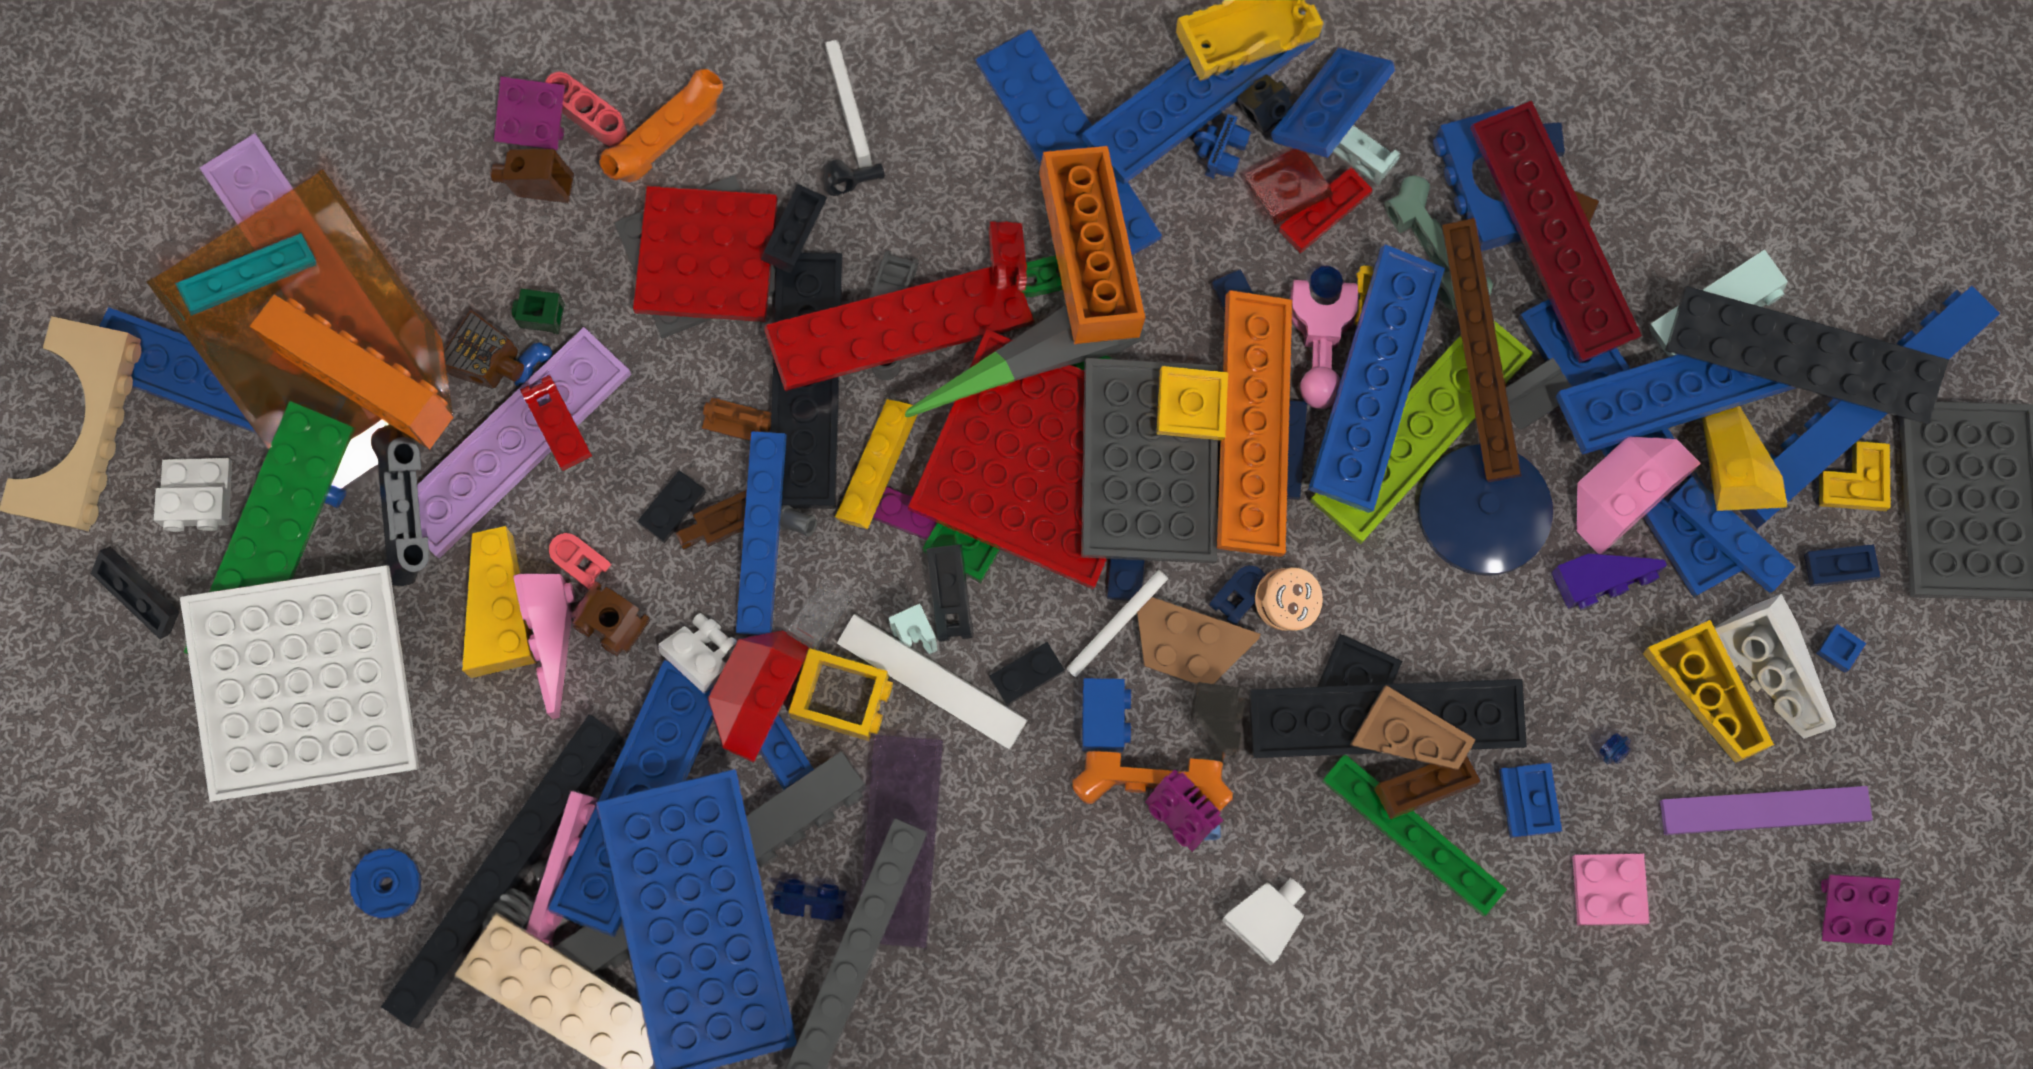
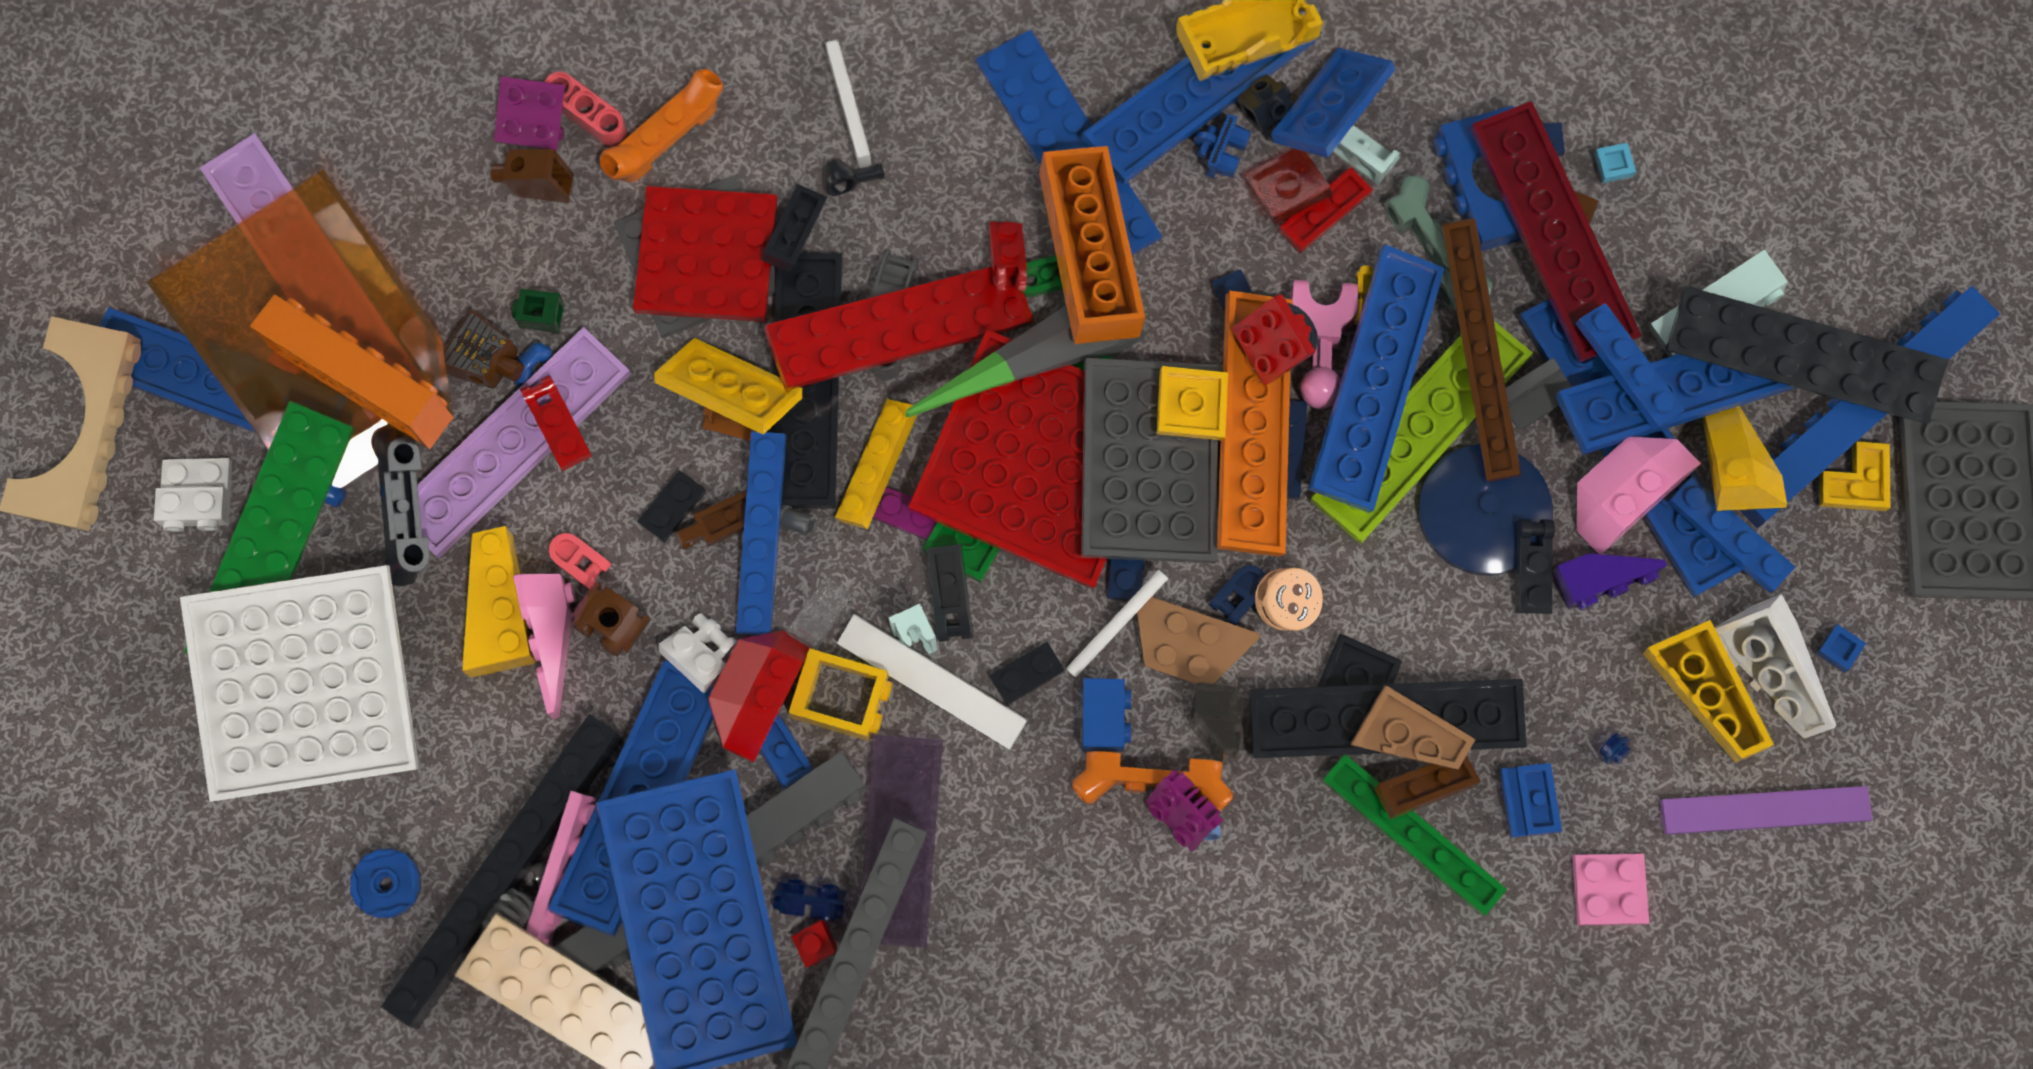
(134, 592): black plate -> none
(245, 274): teal tile -> none
(727, 385): none -> yellow plate
(815, 943): none -> red plate
(1267, 919): white torso -> none
(1276, 338): none -> red plate
(1326, 281): clear blue plate -> none
(1534, 567): none -> black plate
(1614, 162): none -> medium azure plate
(1630, 366): none -> blue plate
(1842, 565): dark blue plate -> none
(1860, 909): magenta hinge -> none

